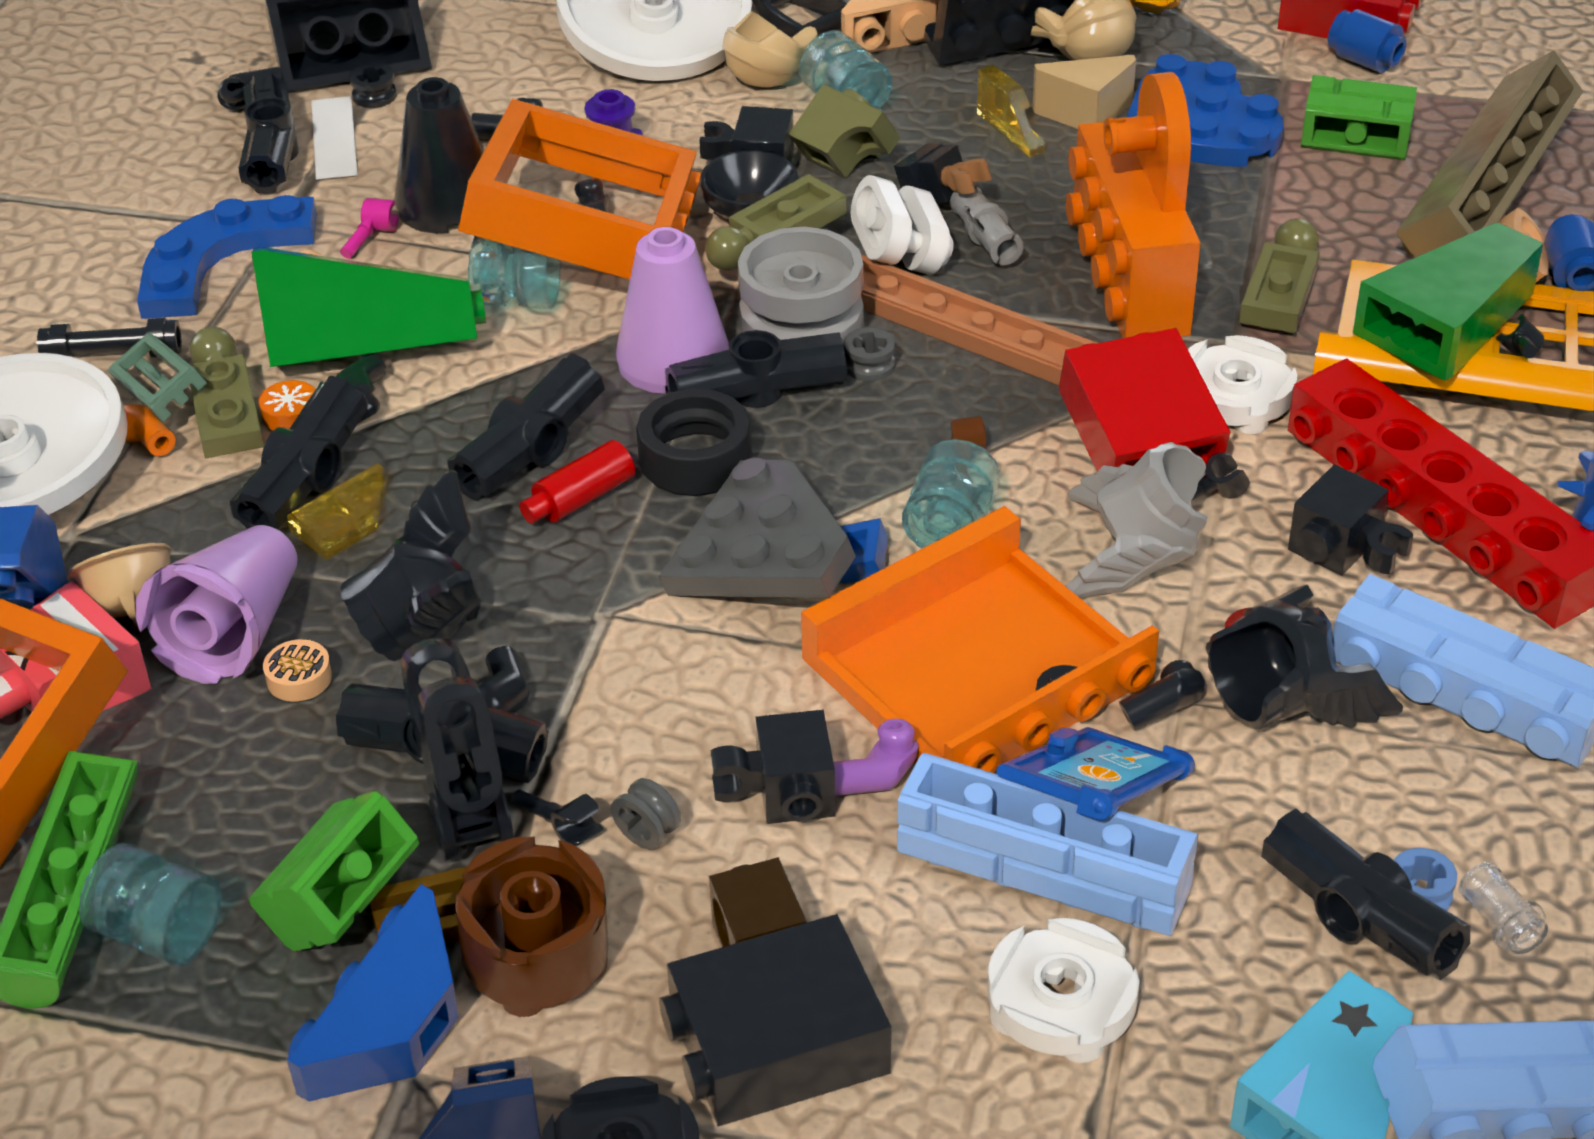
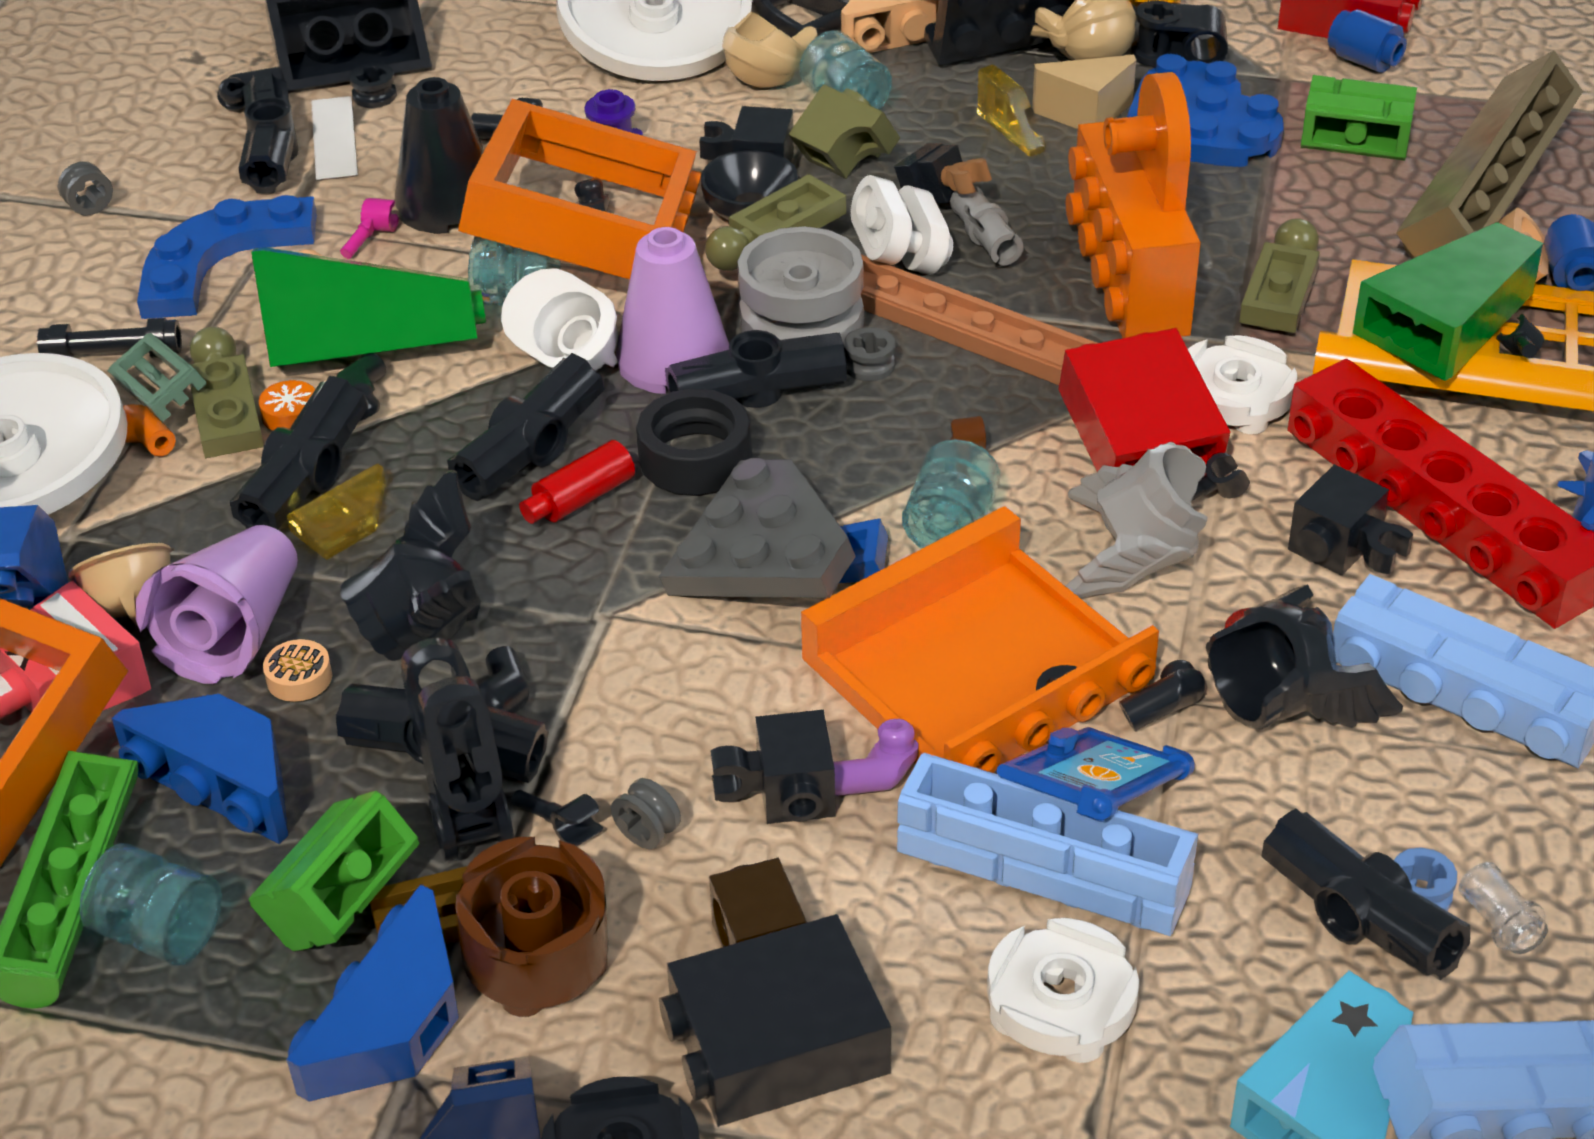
(96, 196): none -> dark grey bush
(211, 757): none -> blue slope
(560, 315): none -> white piece
(1177, 32): none -> black piece

